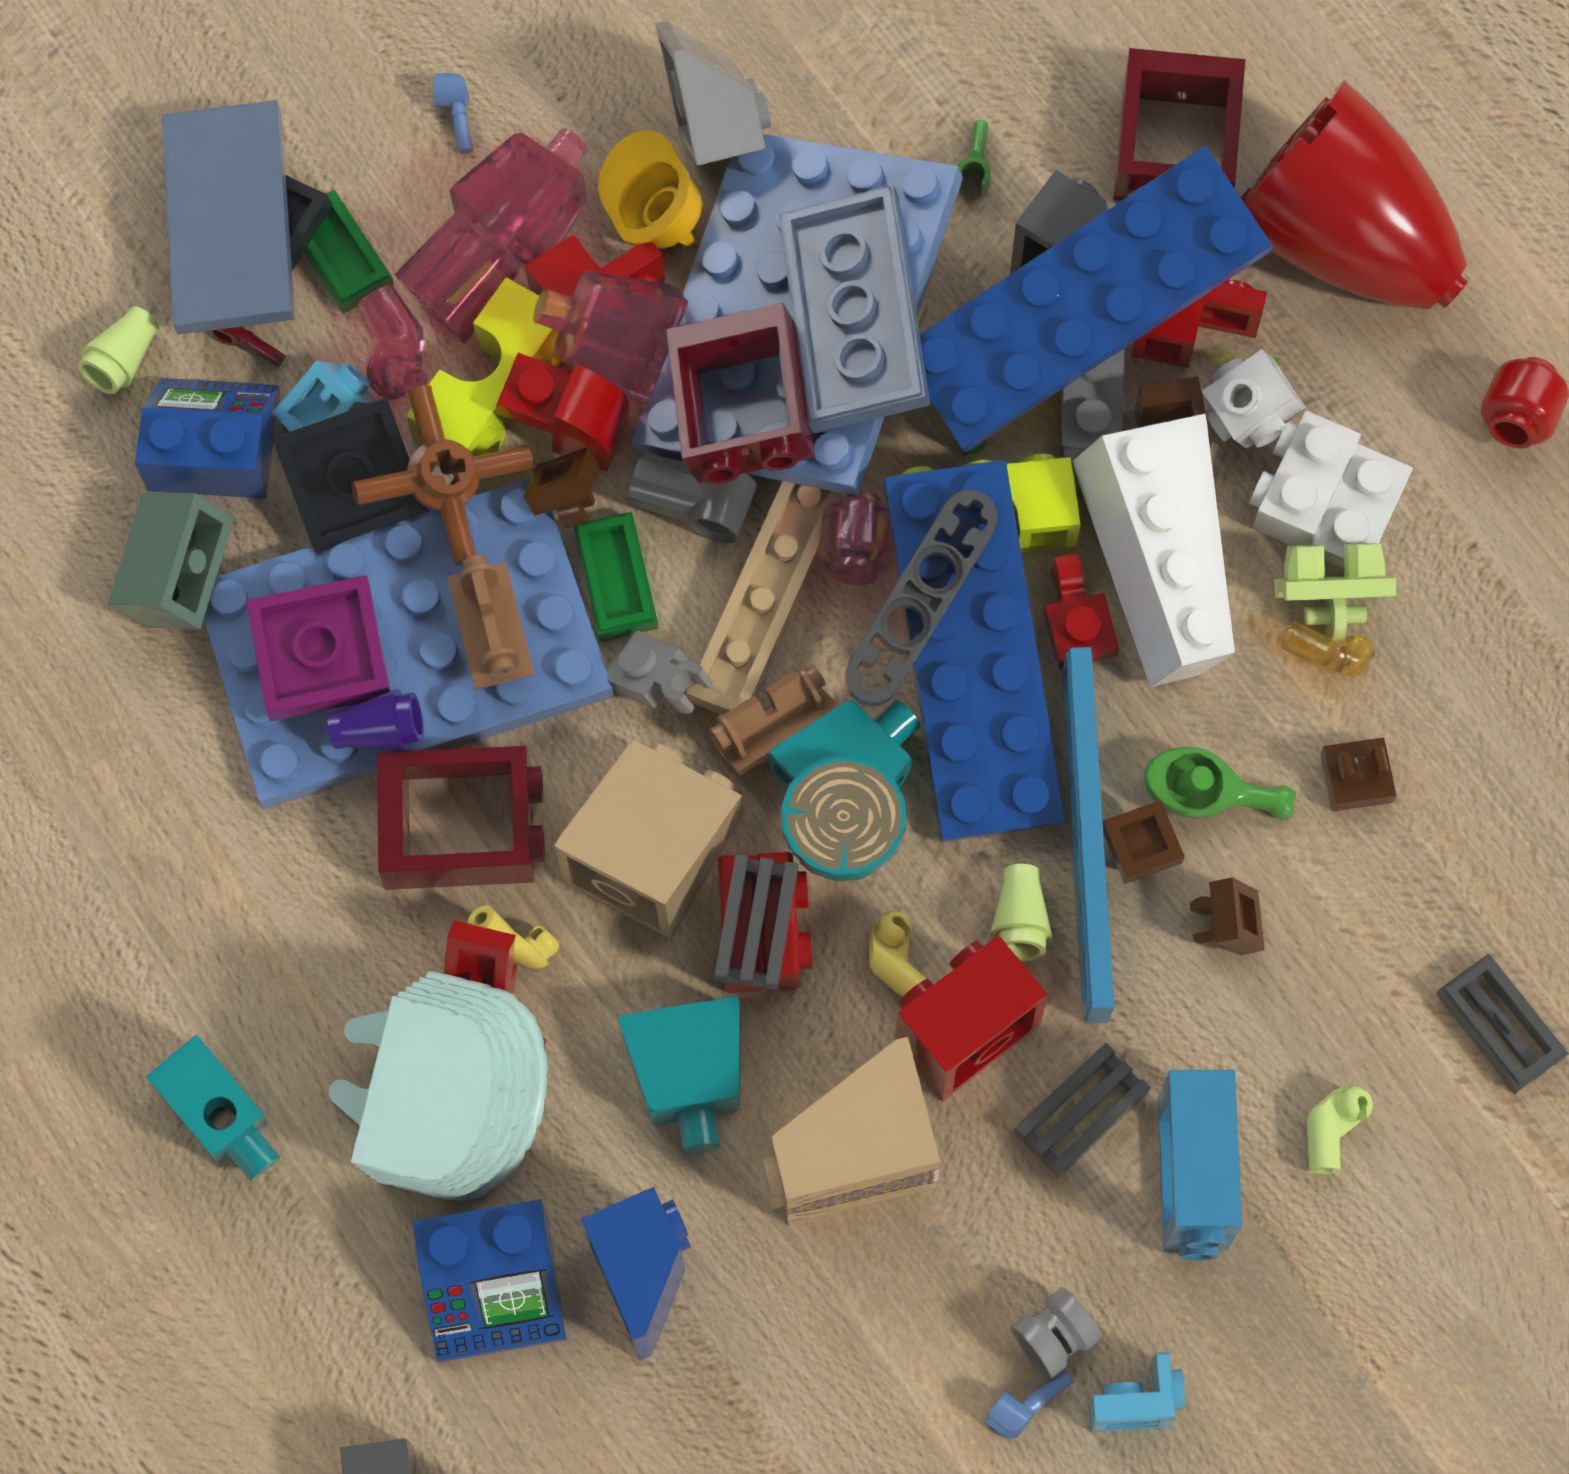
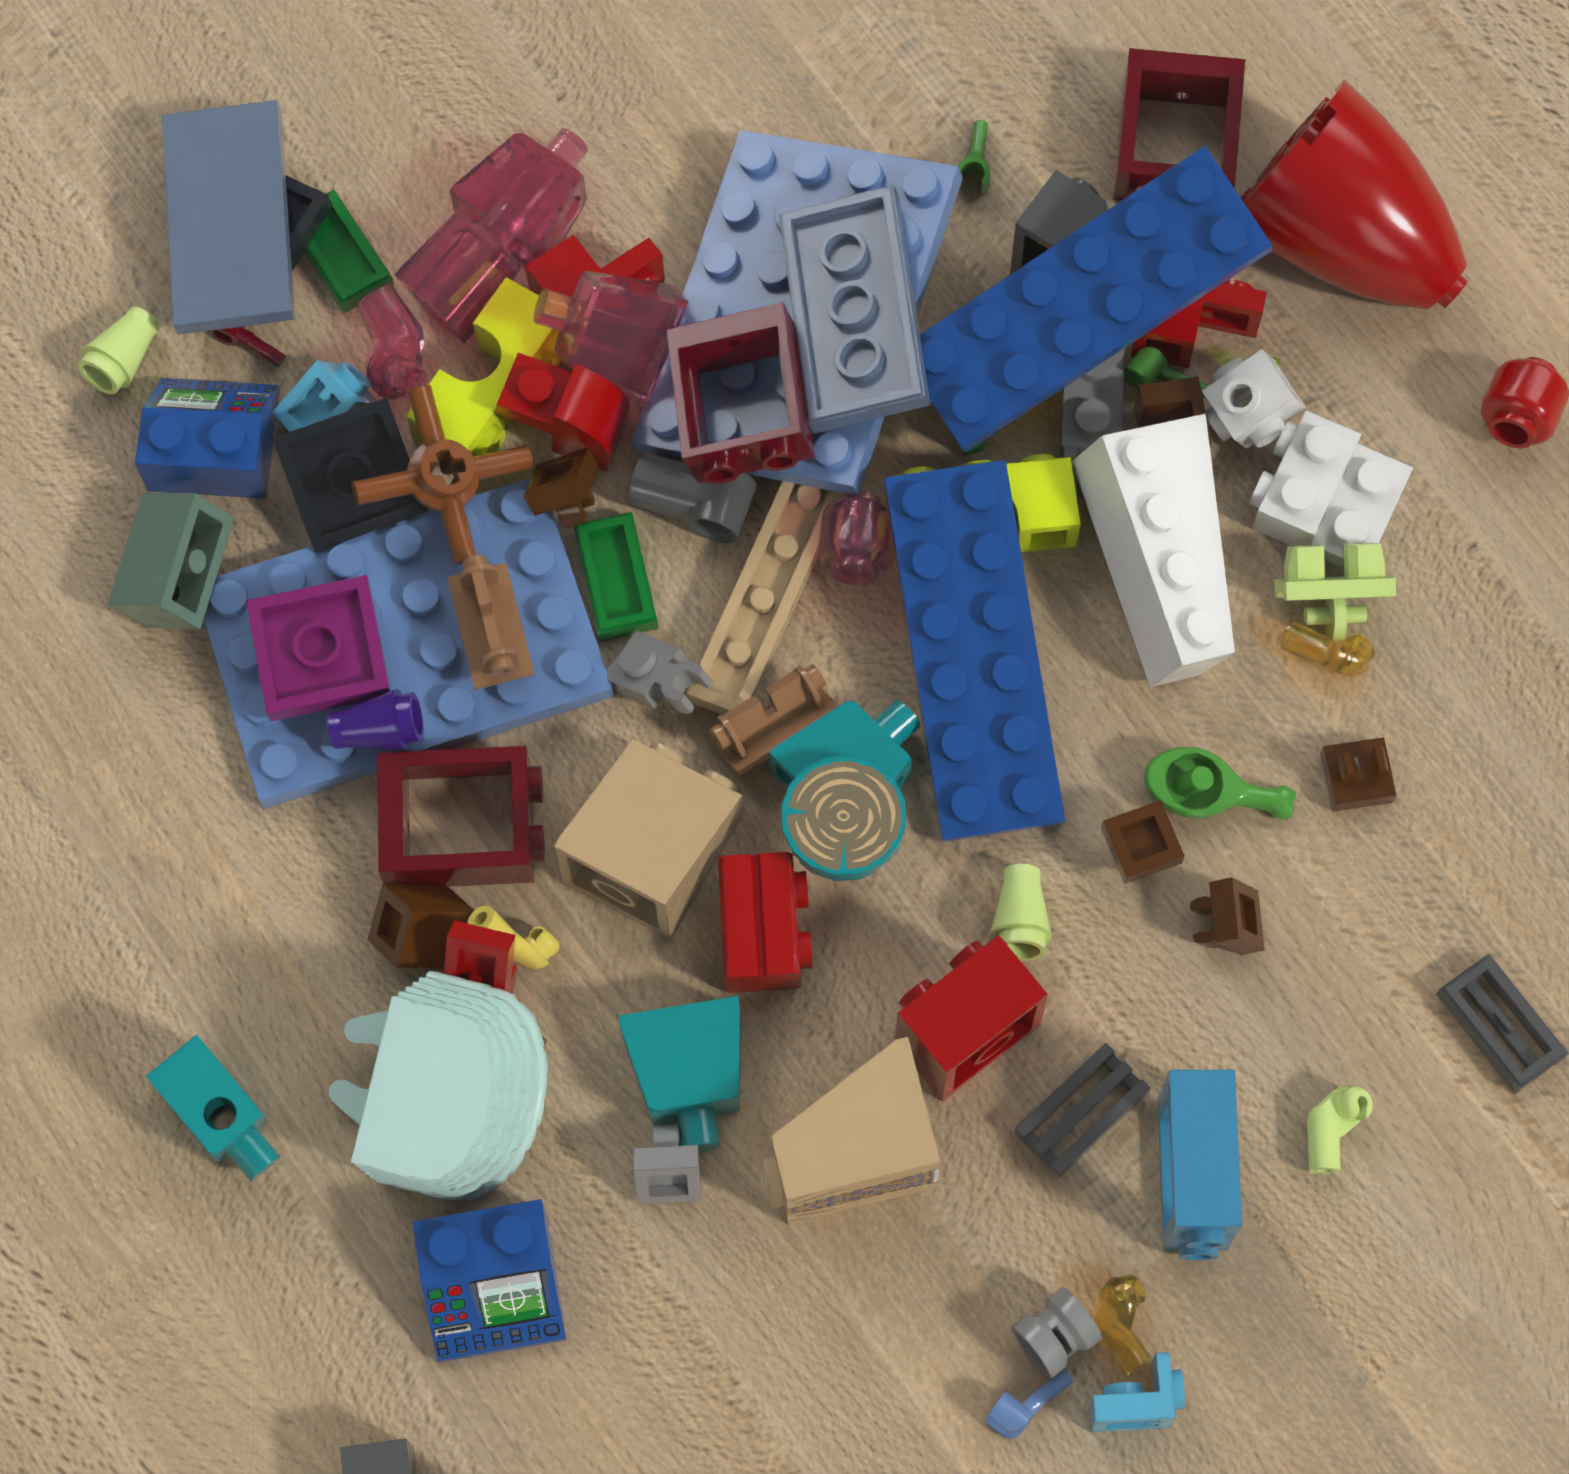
(414, 923): none -> reddish brown panel
(452, 92): medium blue hand -> none
(641, 1261): blue slope -> none
(649, 192): yellow piece -> none
(667, 1169): none -> light grey tile
(711, 99): light grey slope -> none
(765, 870): dark grey tile -> none
(890, 953): light yellow arm -> none
(916, 595): dark grey beam -> none
(1078, 618): red plate -> none
(1087, 836): dark azure tile -> none
(1115, 1319): none -> clear yellow arm
(1151, 365): none -> bright green hand

